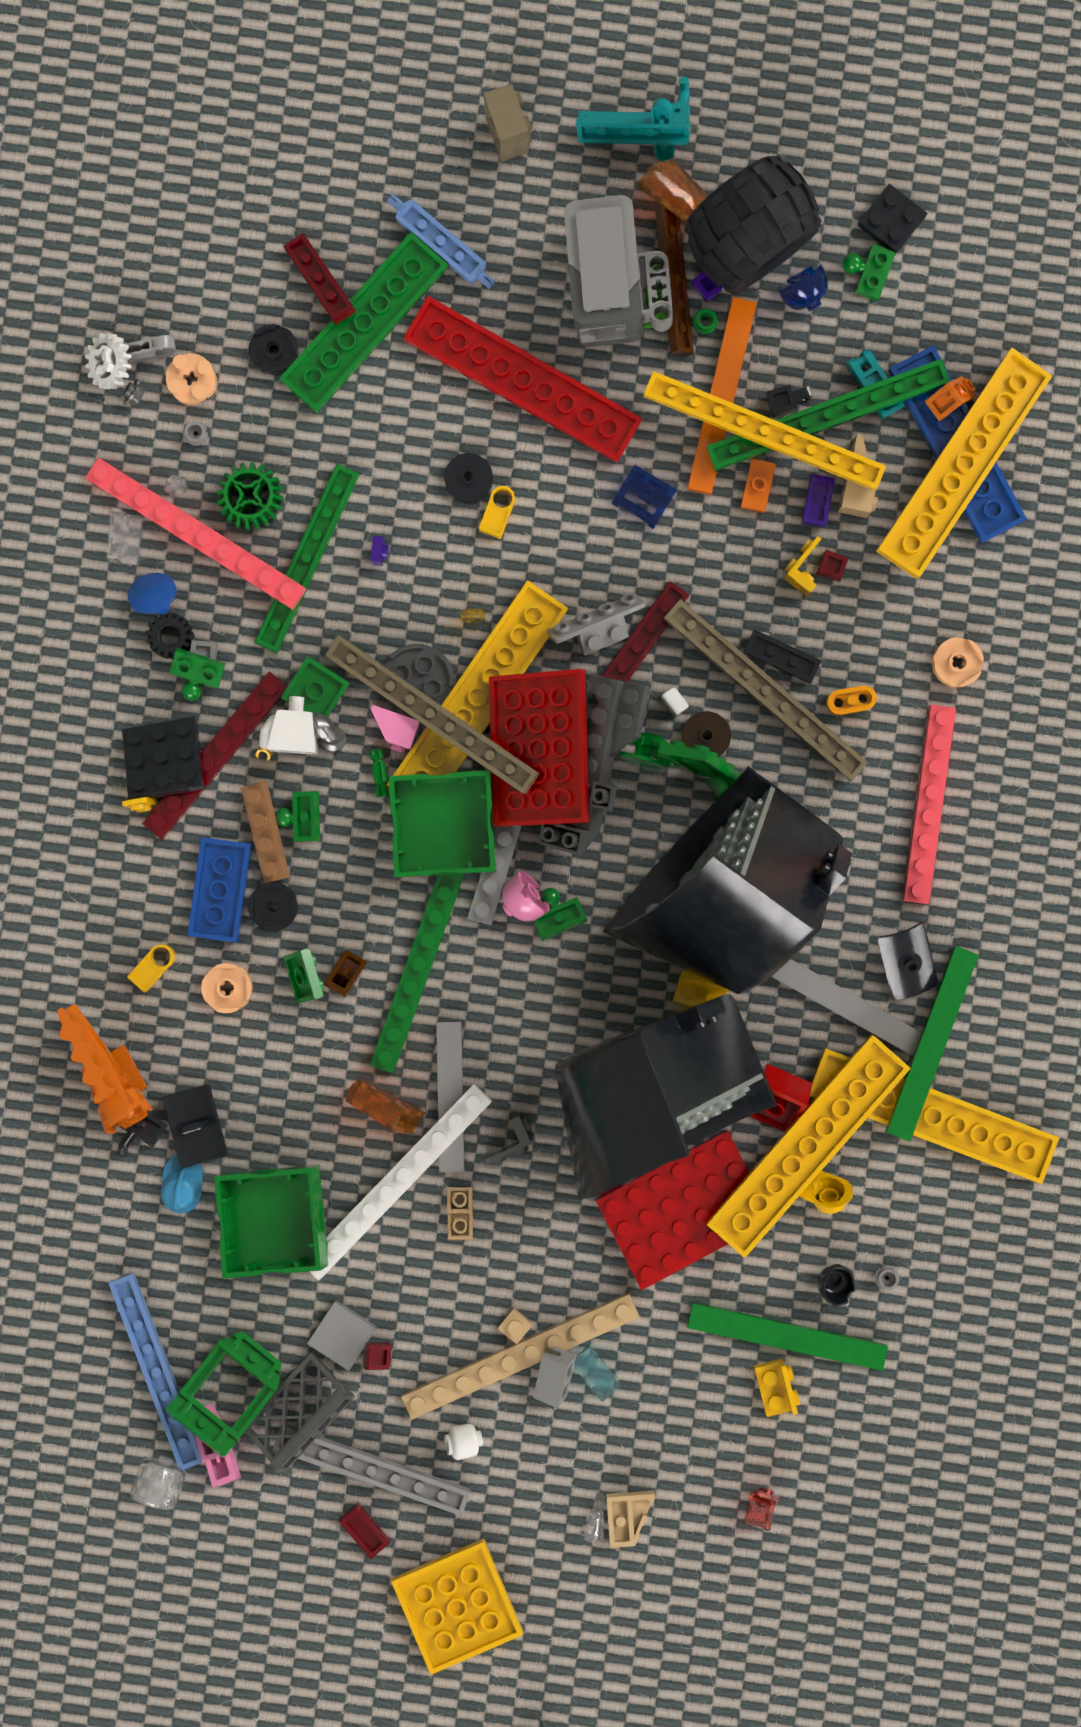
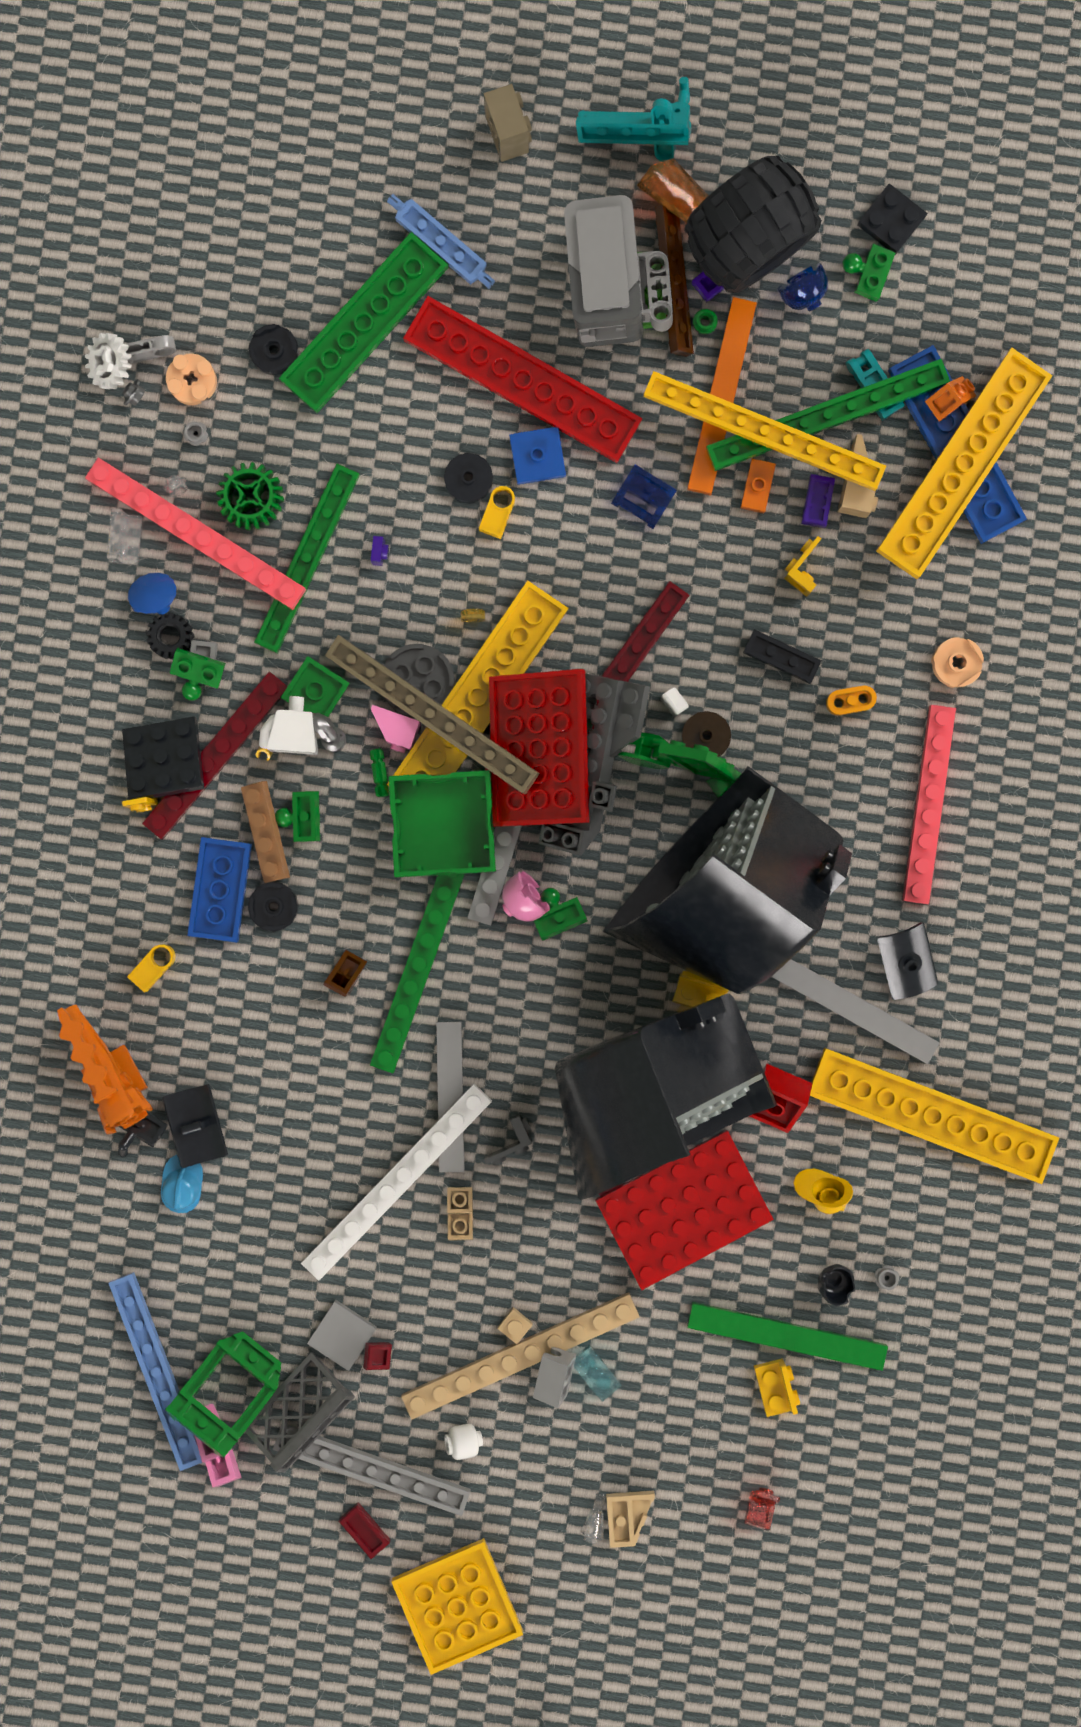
(158, 1483): clear head -> none
(216, 978): light nougat plate -> none
(271, 1221): green tile -> none
(303, 975): green plate -> none
(319, 278): dark red tile -> none
(384, 1107): clear orange slope -> none
(537, 455): none -> blue plate
(600, 626): light grey bracket -> none
(765, 690): dark tan plate -> none
(784, 400): black plate -> none
(807, 1145): yellow plate -> none
(832, 565): dark red tile -> none
(931, 1043): green tile -> none

